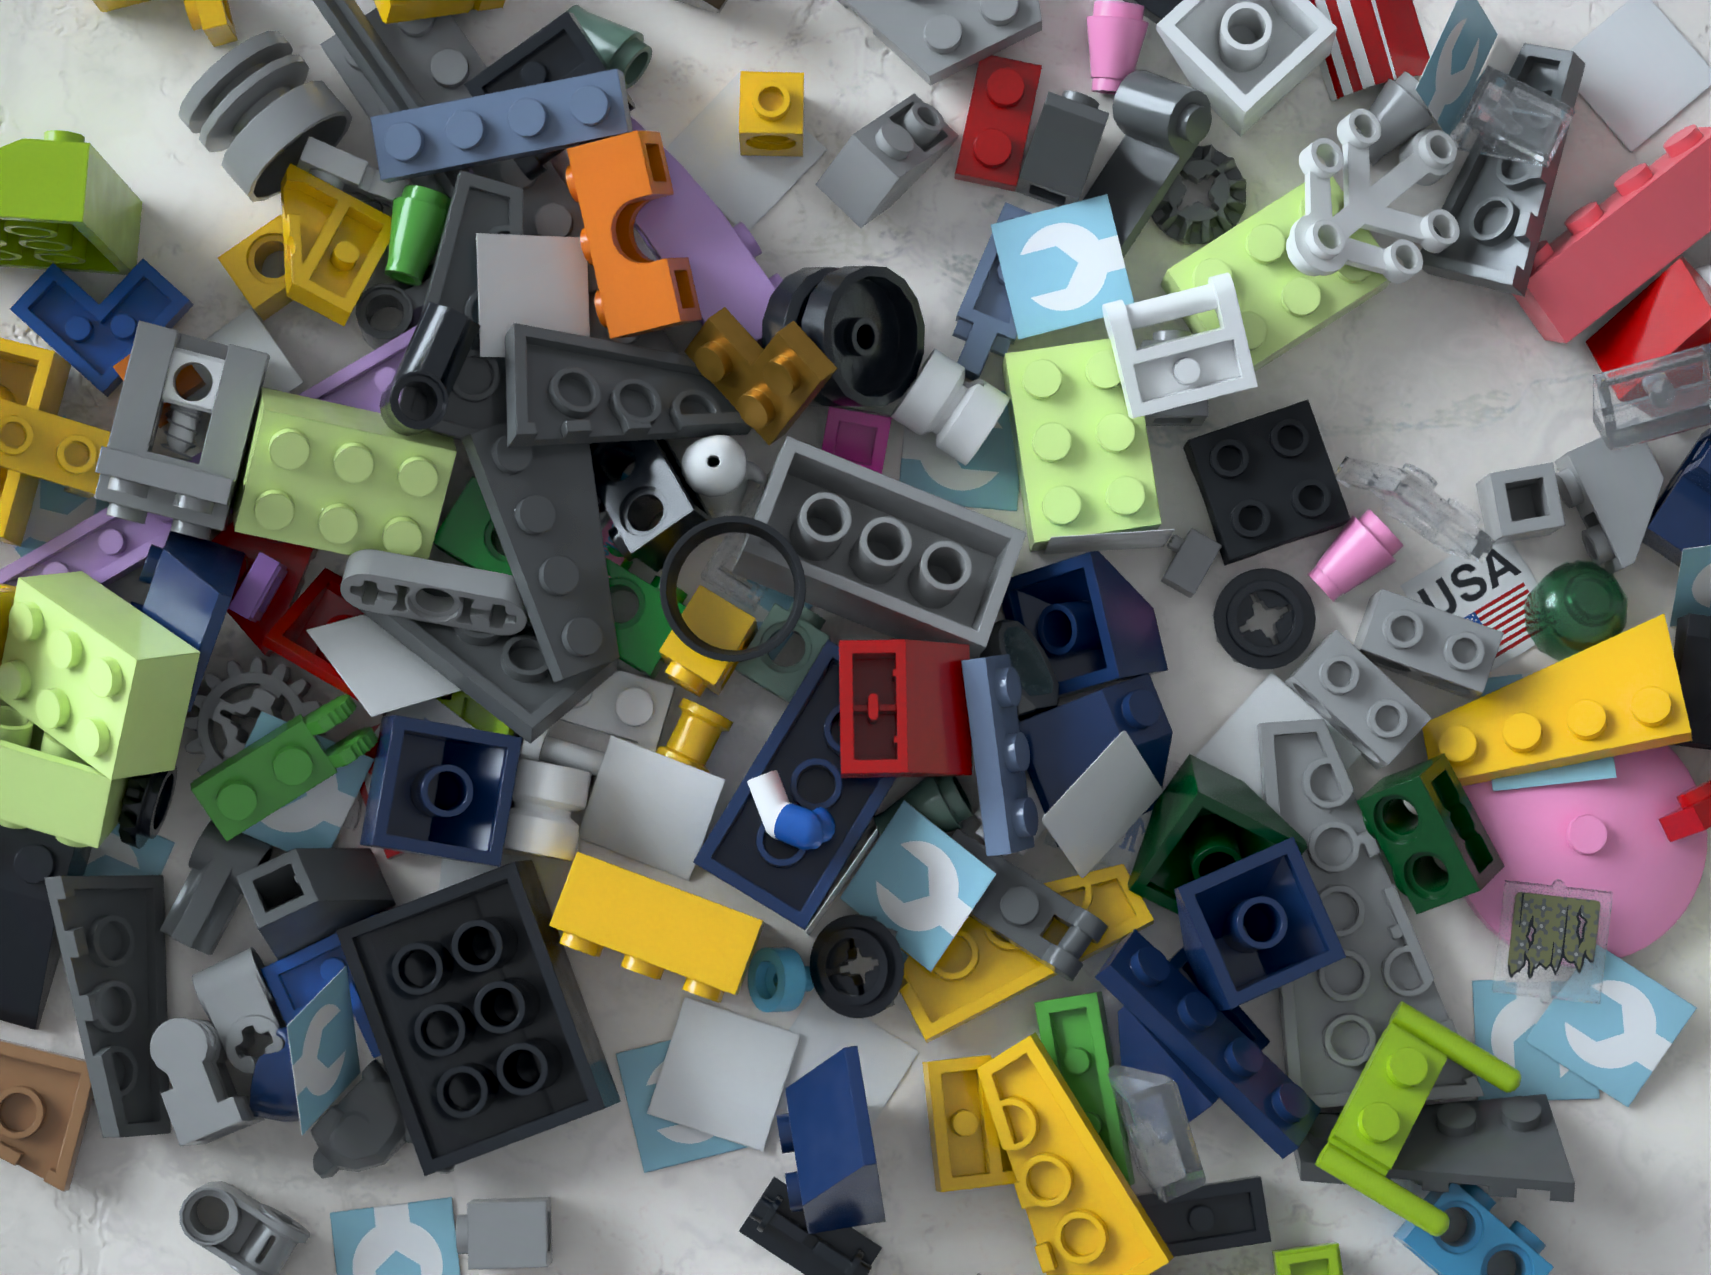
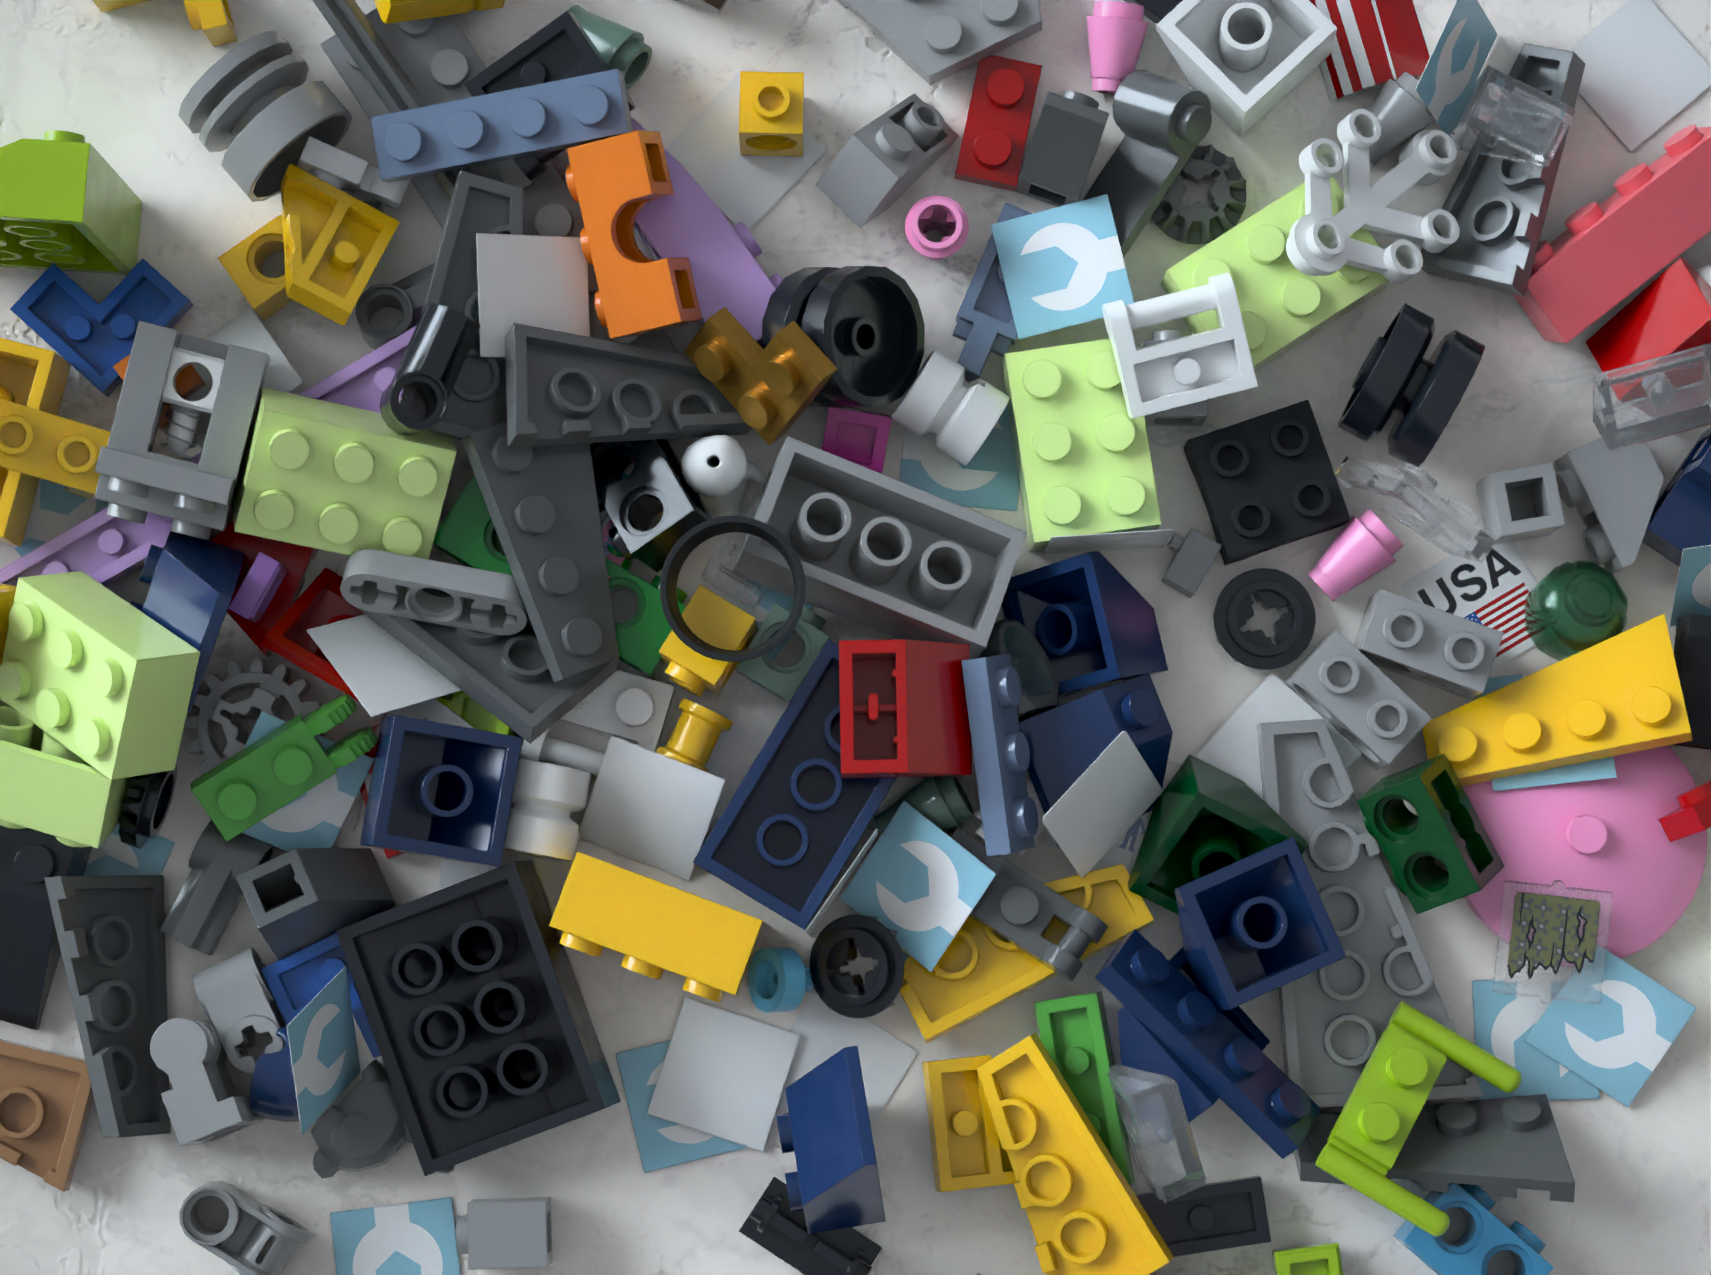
(415, 232): bright green cone -> none
(788, 821): arm -> none
(936, 214): none -> bright pink cone
(1415, 388): none -> black wheel

